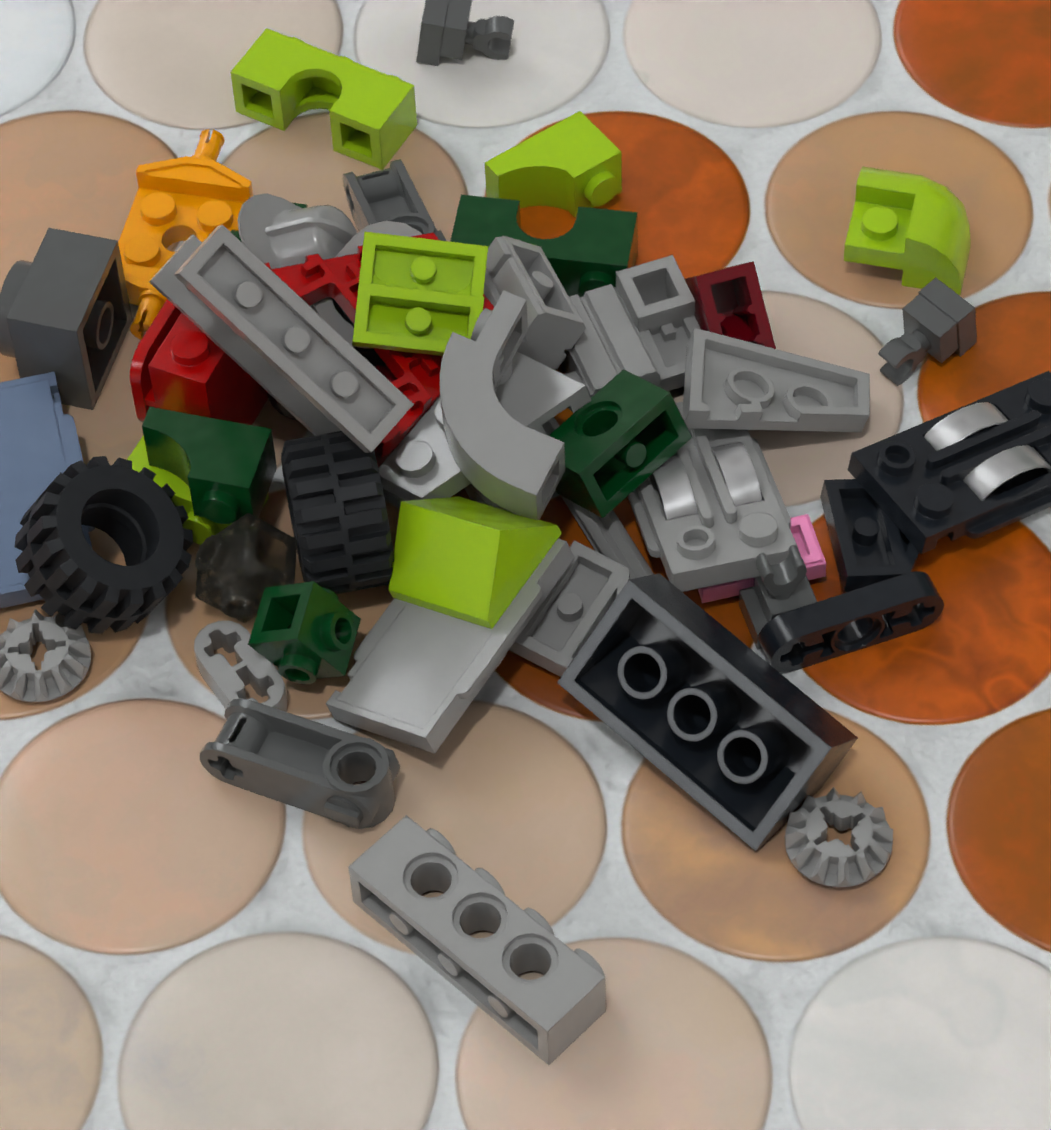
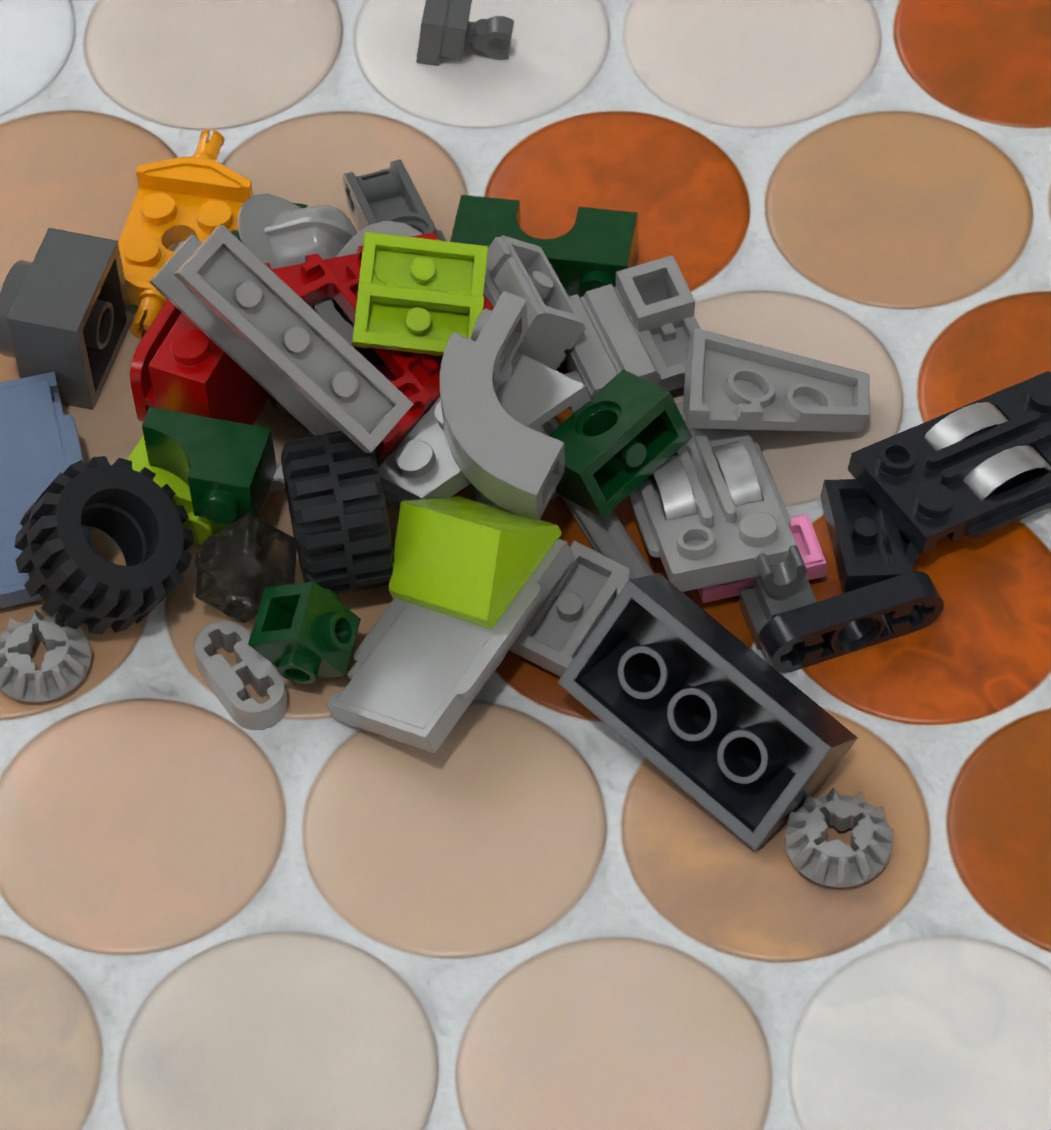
(303, 764): dark grey piece -> none
(366, 108): lime arch -> none
(539, 1012): light grey brick -> none
(558, 168): lime arch -> none
(732, 304): dark red arch -> none
(909, 227): lime brick -> none
(934, 323): dark grey piece -> none

